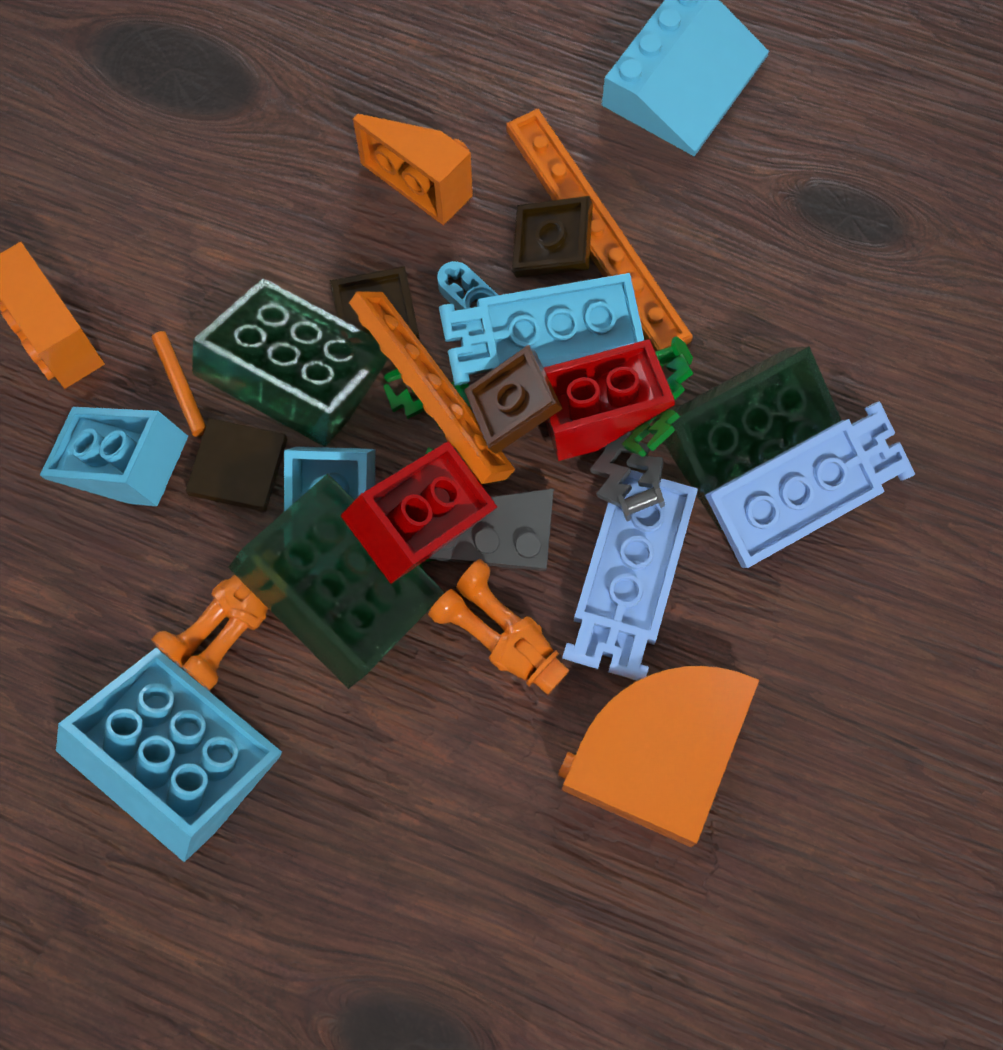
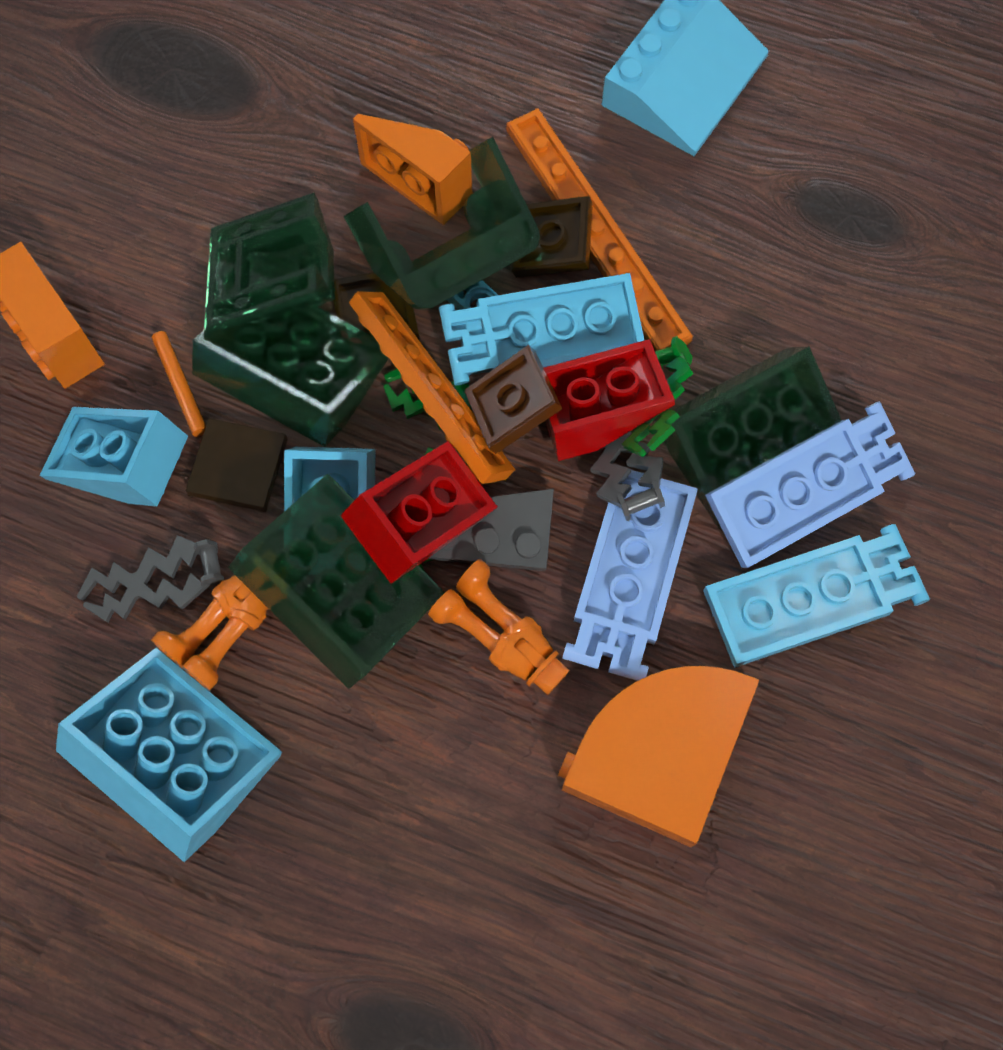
(137, 582): none -> dark grey piece
(269, 265): none -> clear green slope
(498, 236): none -> clear green windscreen
(813, 595): none -> medium azure hinge

